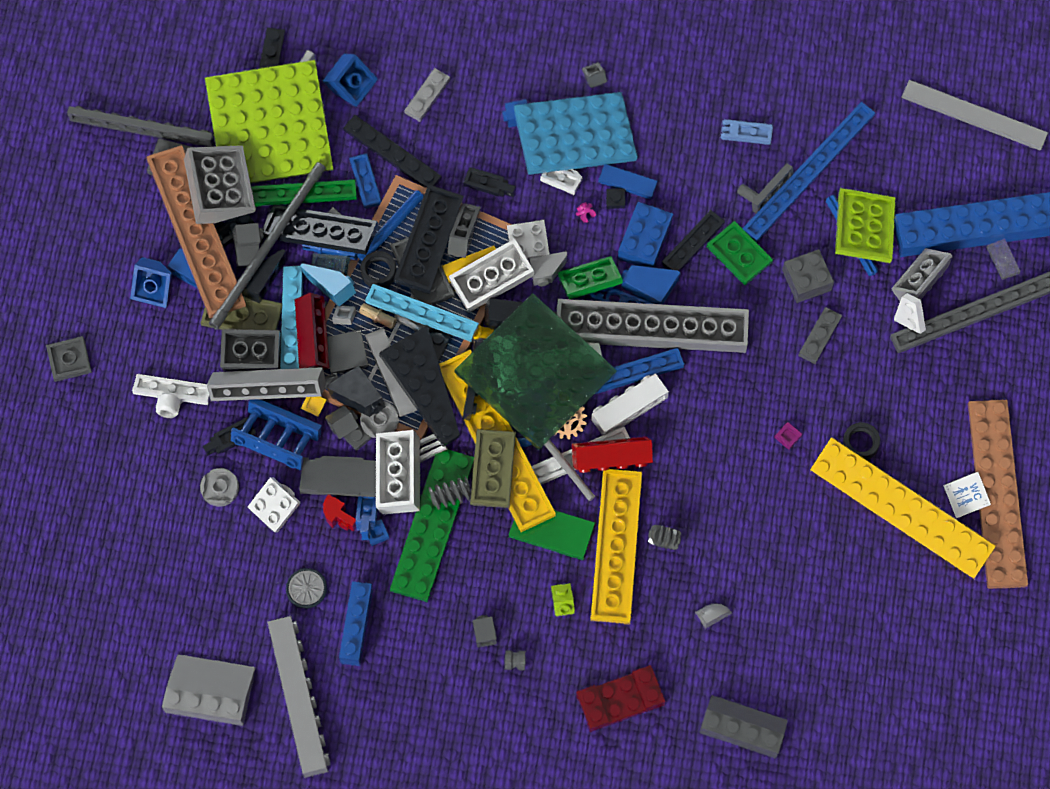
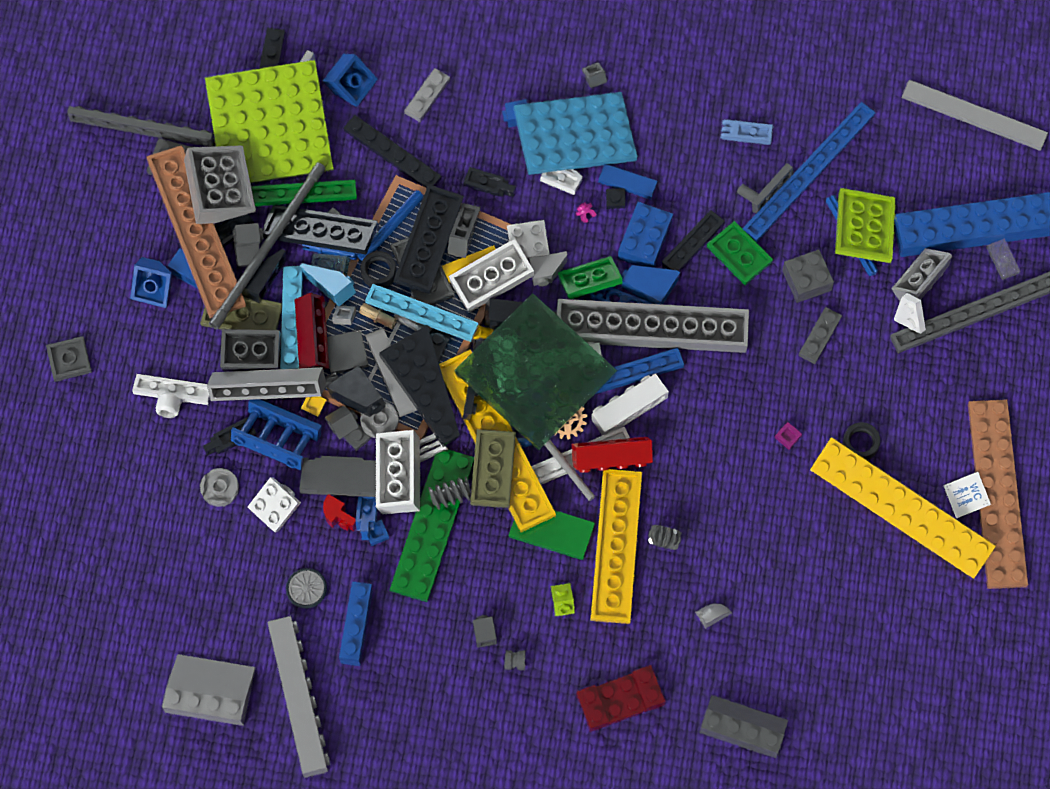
(365, 181): blue tile -> none

